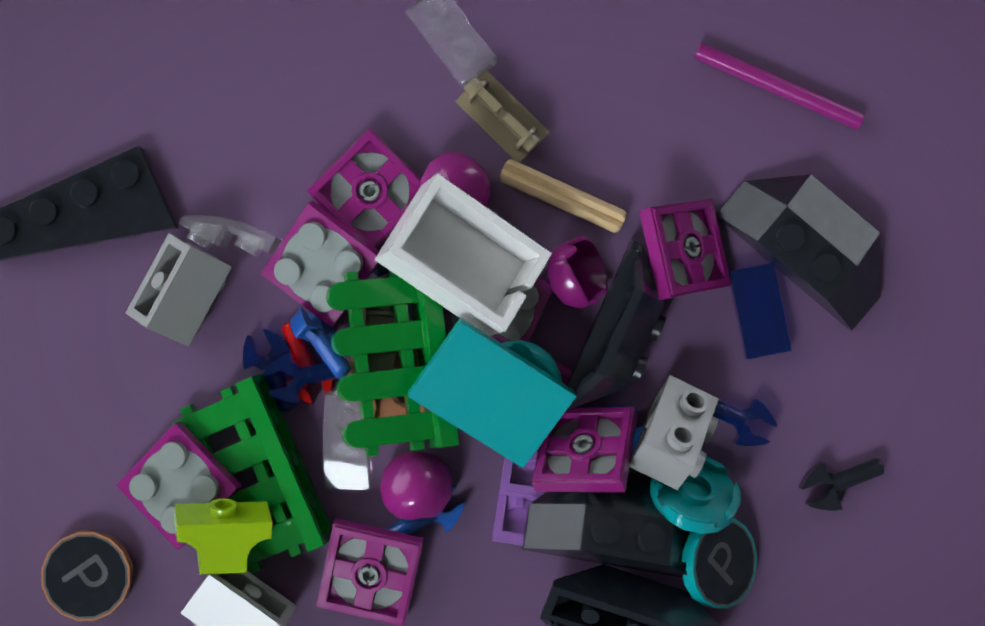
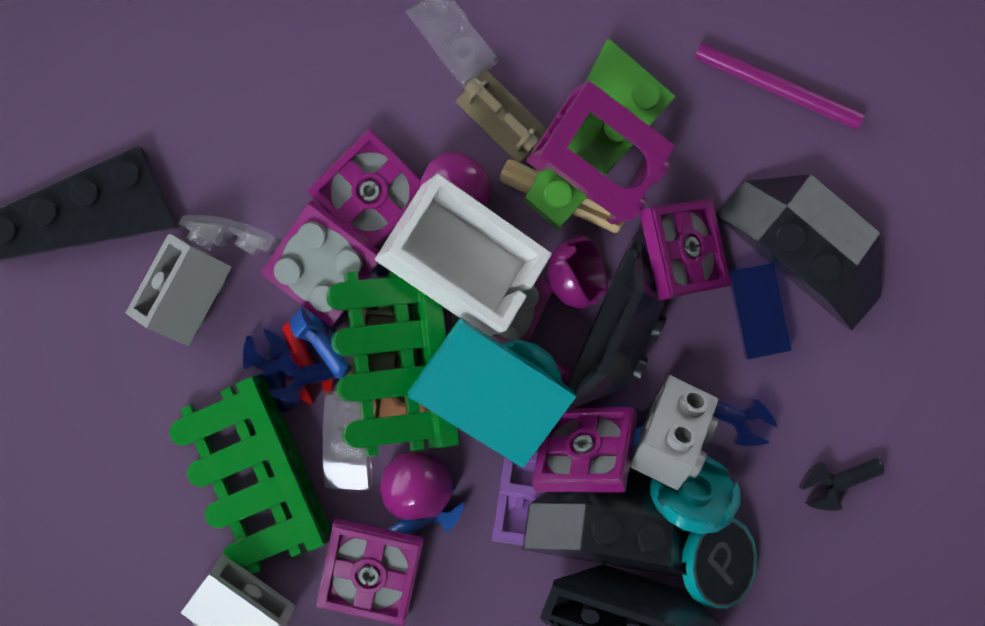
(87, 575): black tile -> none
(176, 472): light grey piece -> none
(222, 532): lime brick -> none
(553, 152): none -> magenta panel
(595, 140): none -> bright green wing

